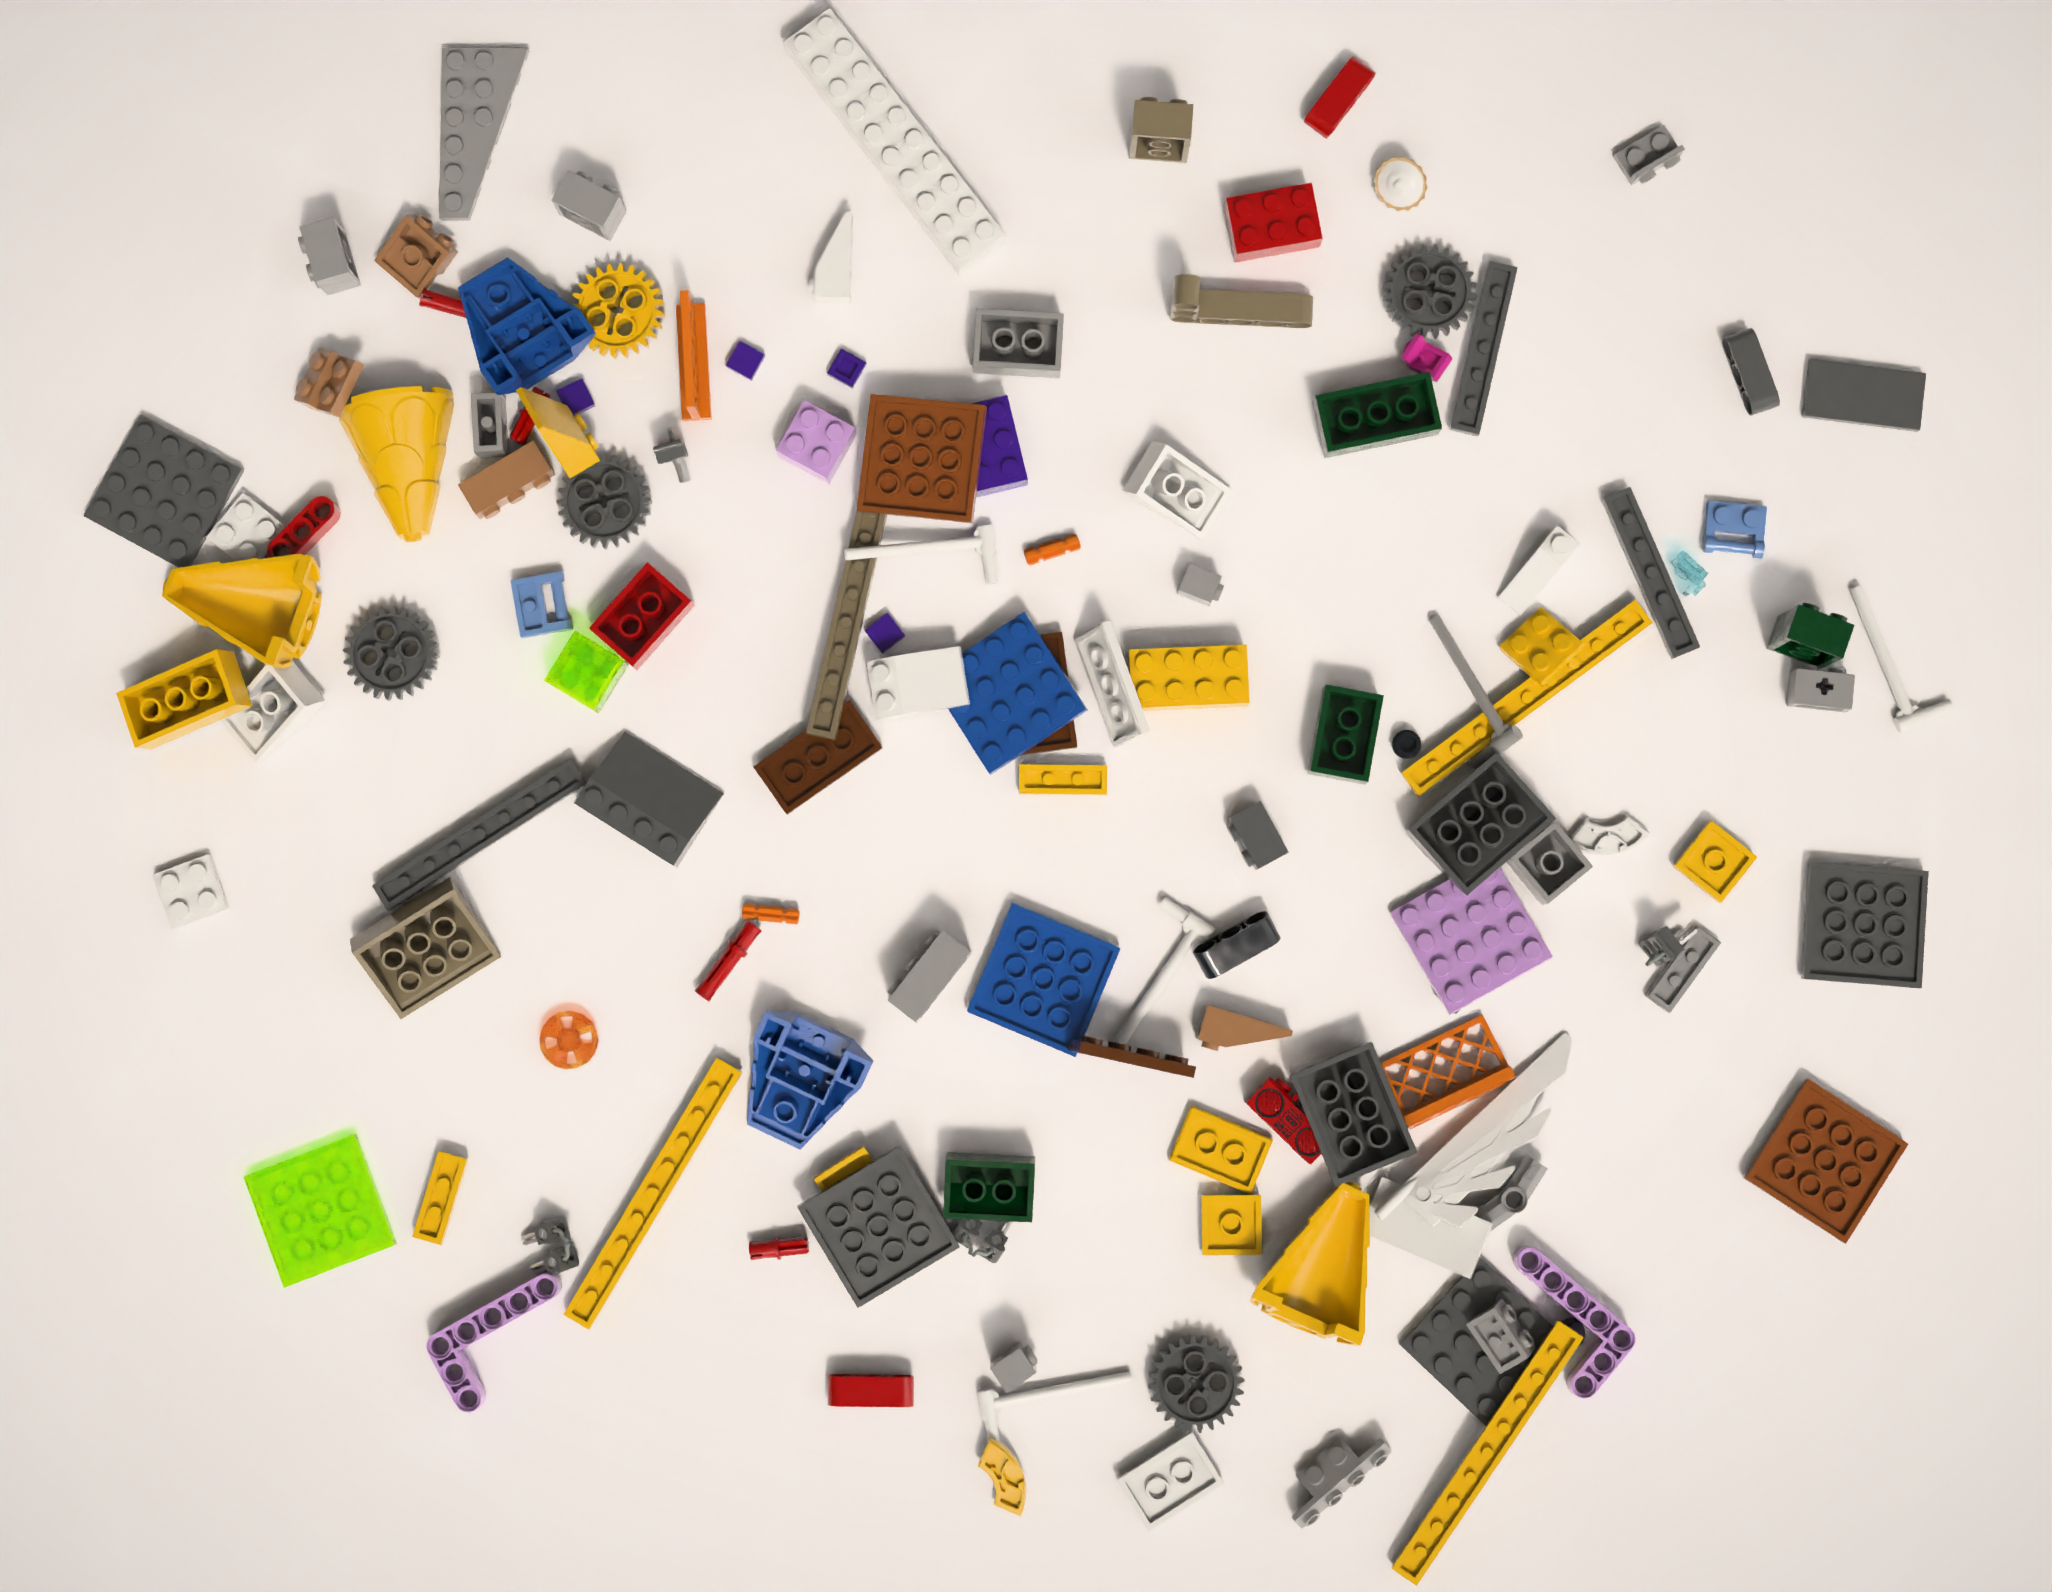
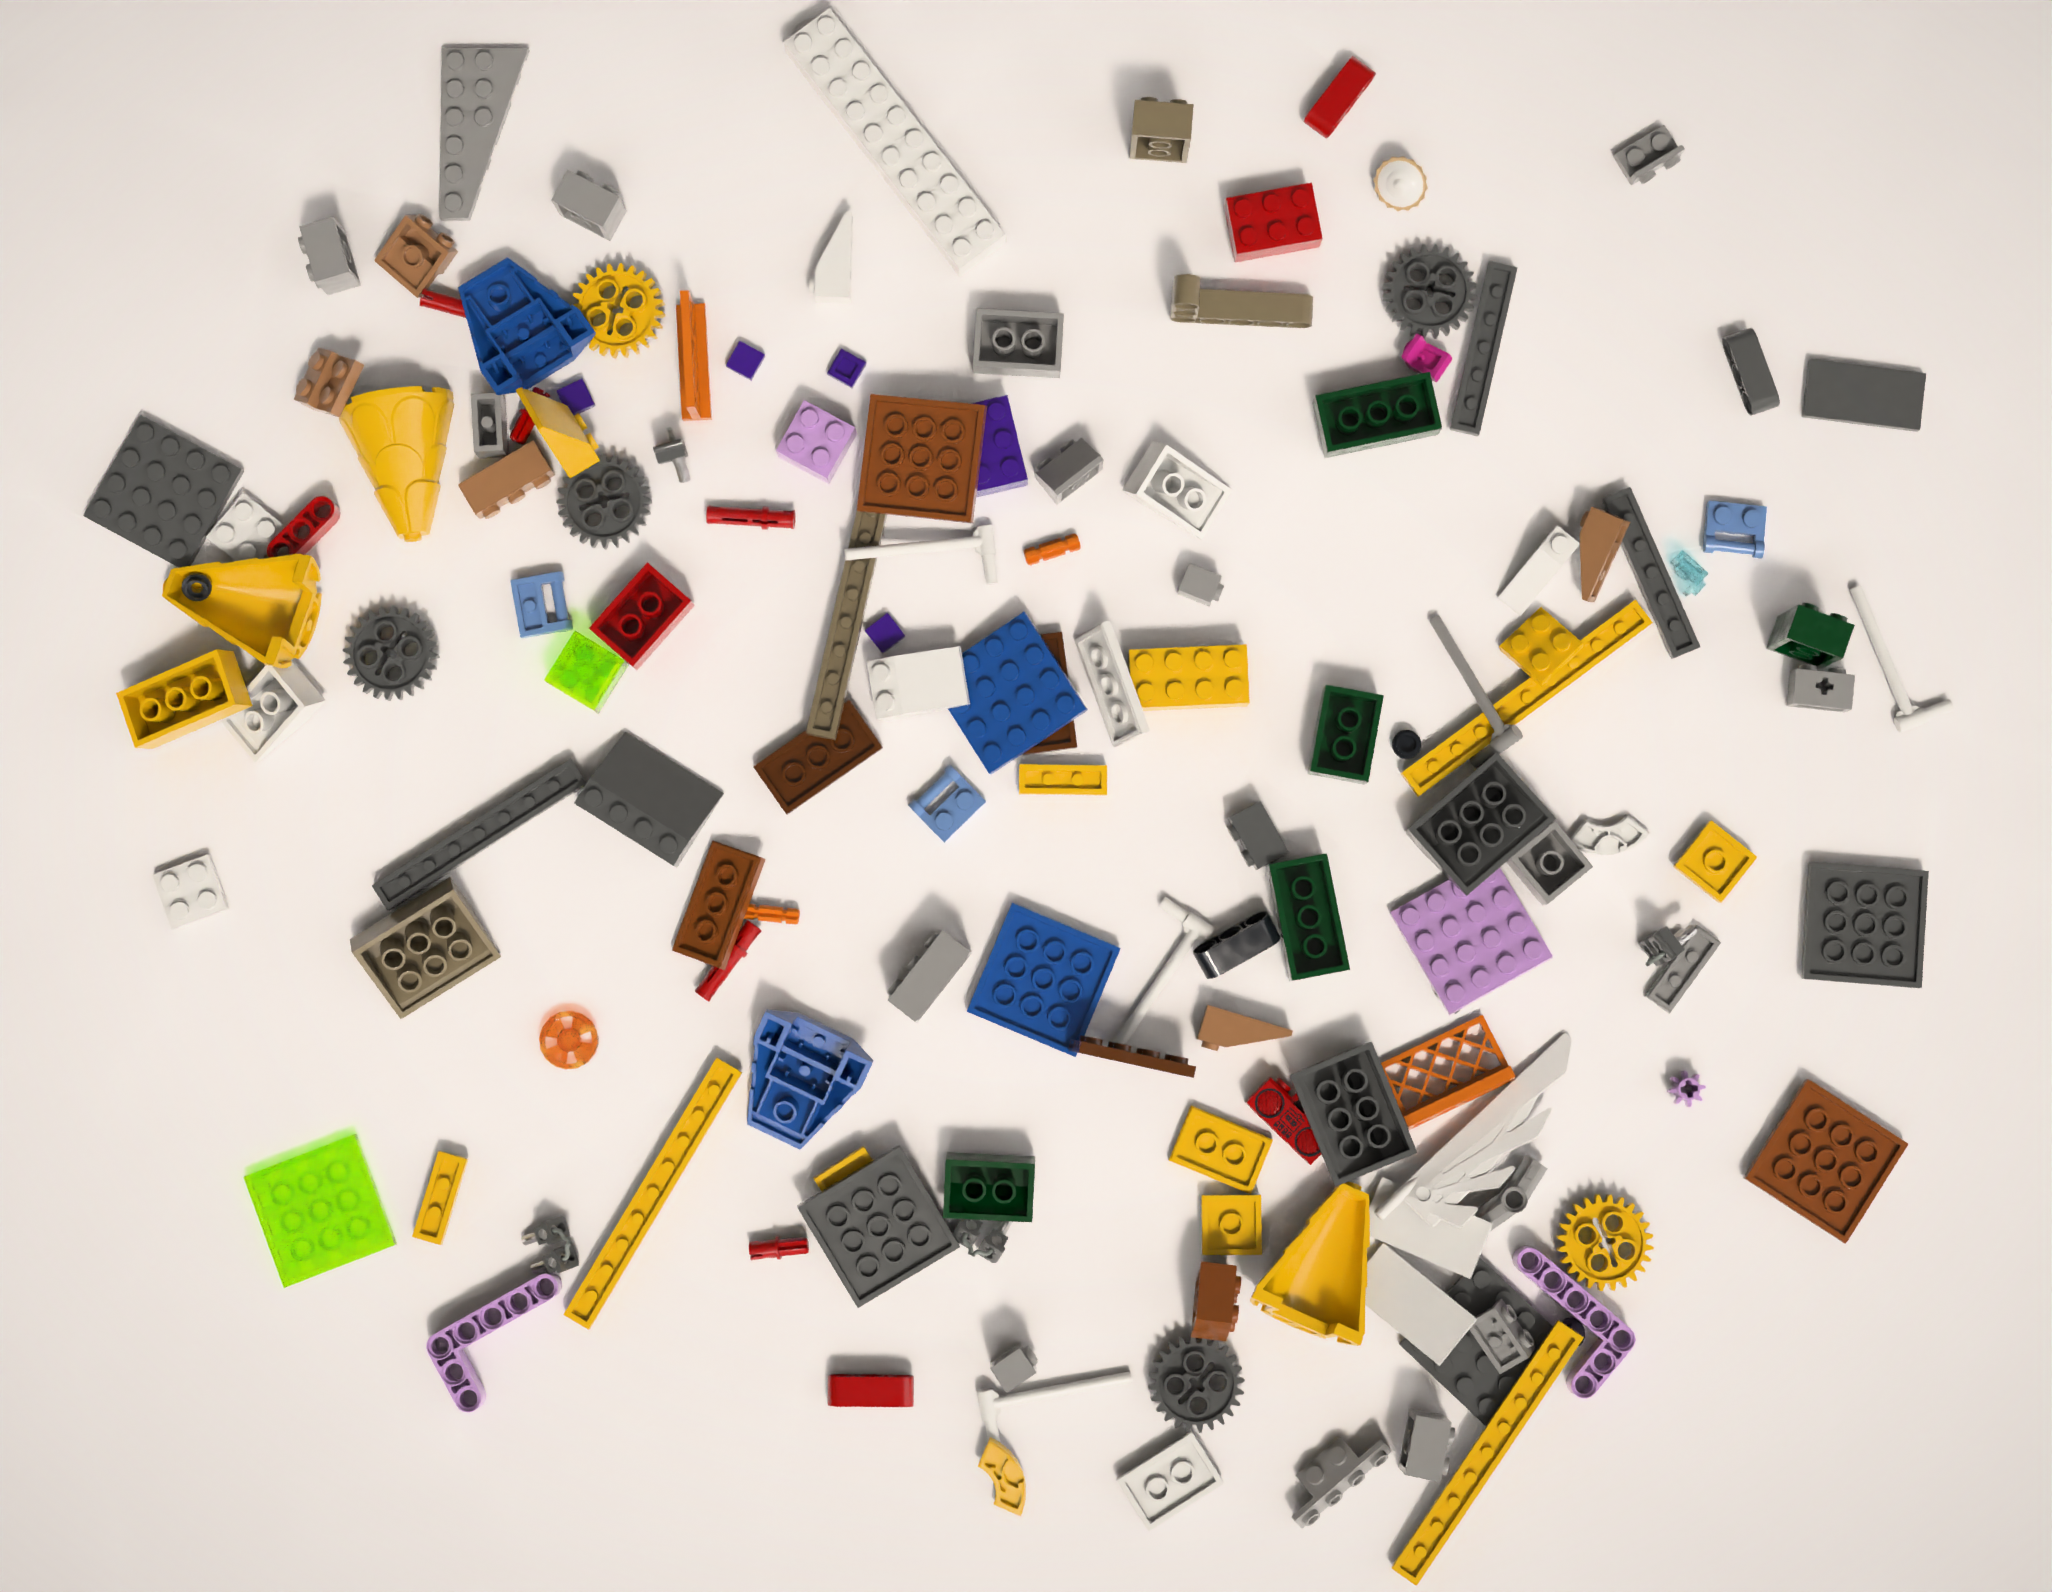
(196, 594): none -> black plate
(718, 904): none -> dark orange tile
(751, 517): none -> red pin
(954, 810): none -> medium blue plate
(1069, 470): none -> light grey slope
(1214, 1301): none -> dark orange brick
(1308, 917): none -> dark green brick
(1414, 1305): none -> white tile
(1426, 1445): none -> light grey brick
(1599, 544): none -> medium nougat slope
(1628, 1230): none -> yellow gear
(1691, 1095): none -> lavender gear

